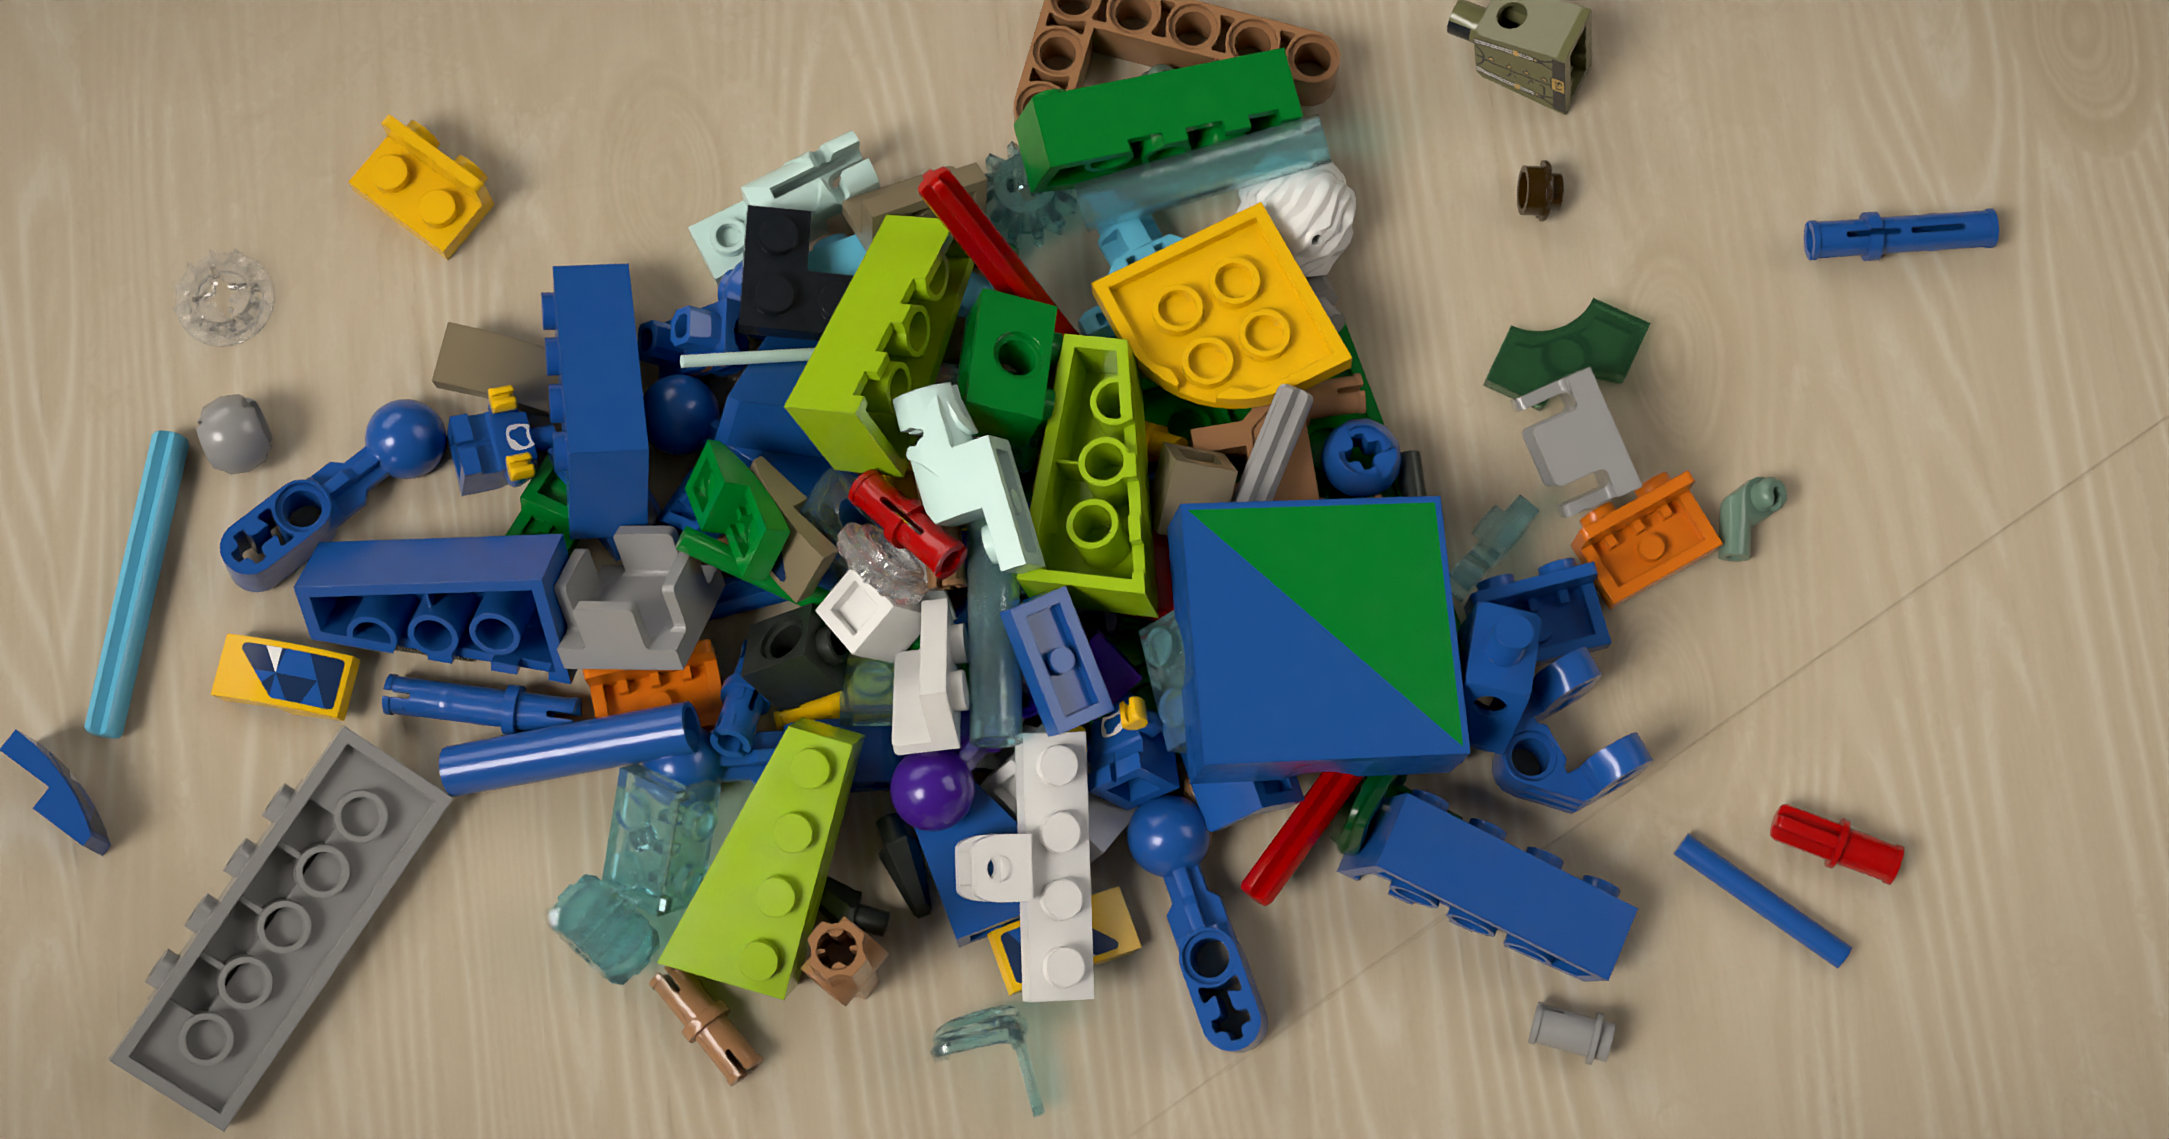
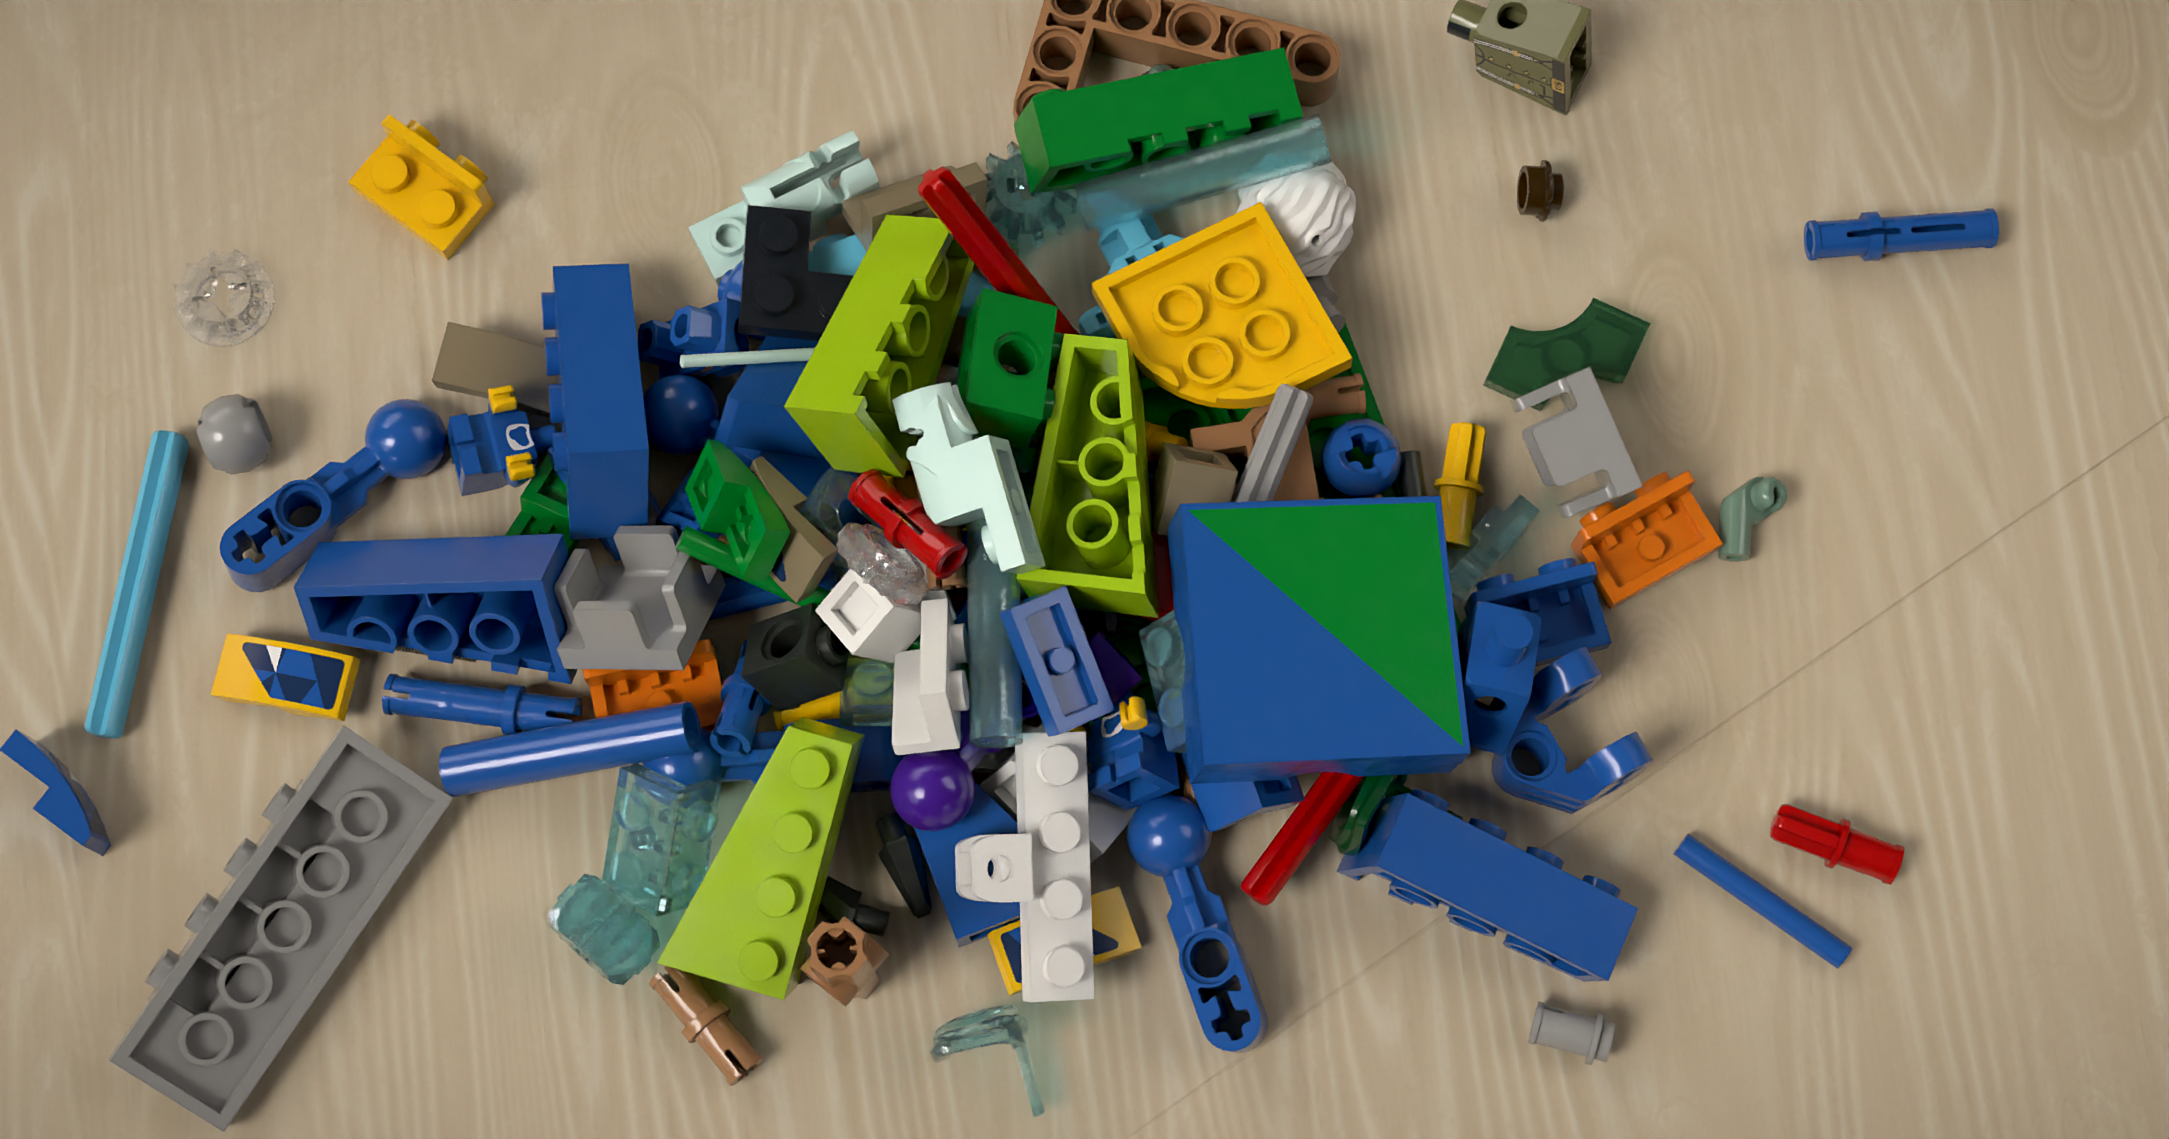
(1460, 482): none -> yellow axle

